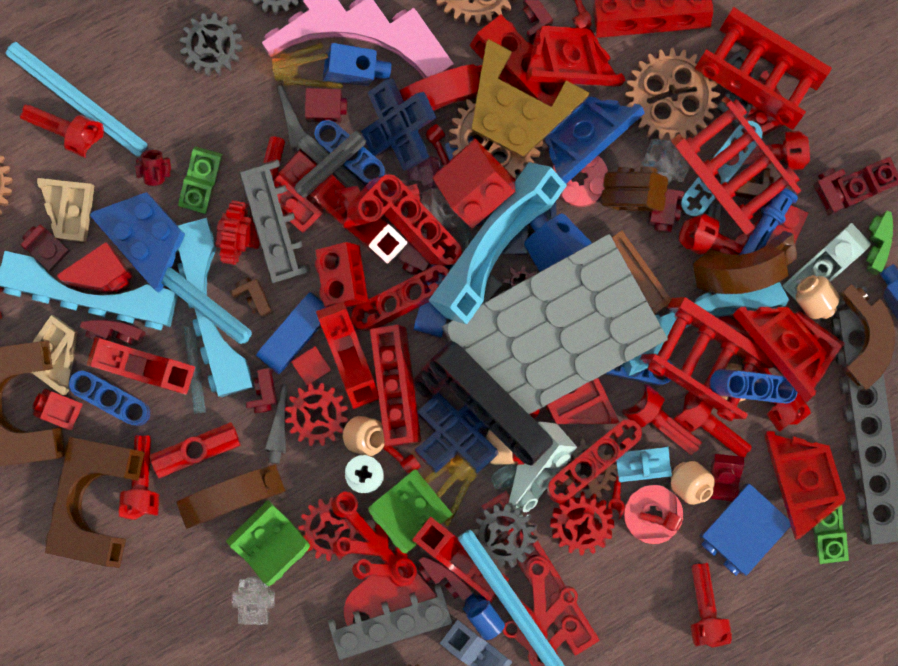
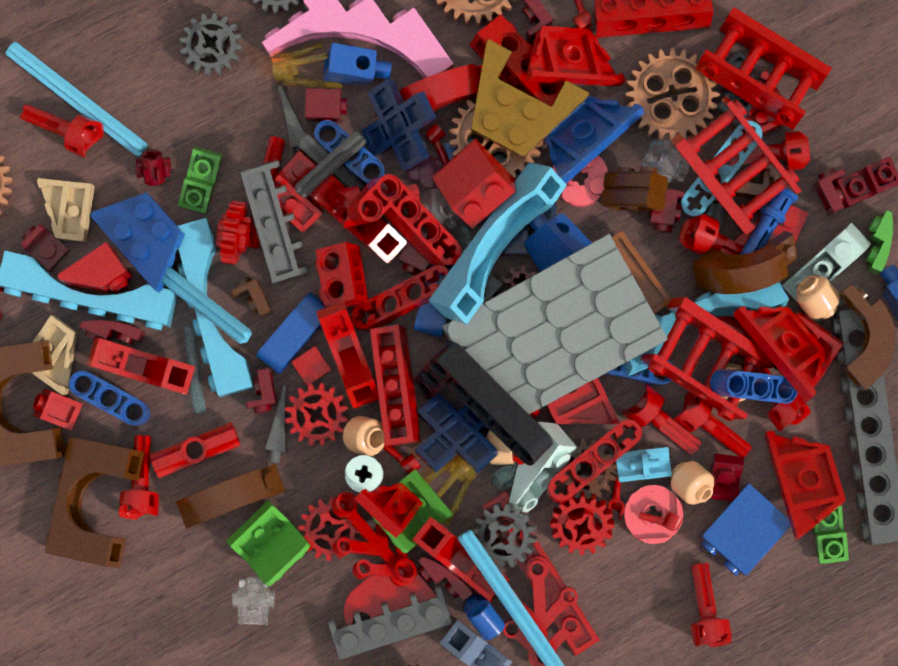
(390, 506): none -> red wing

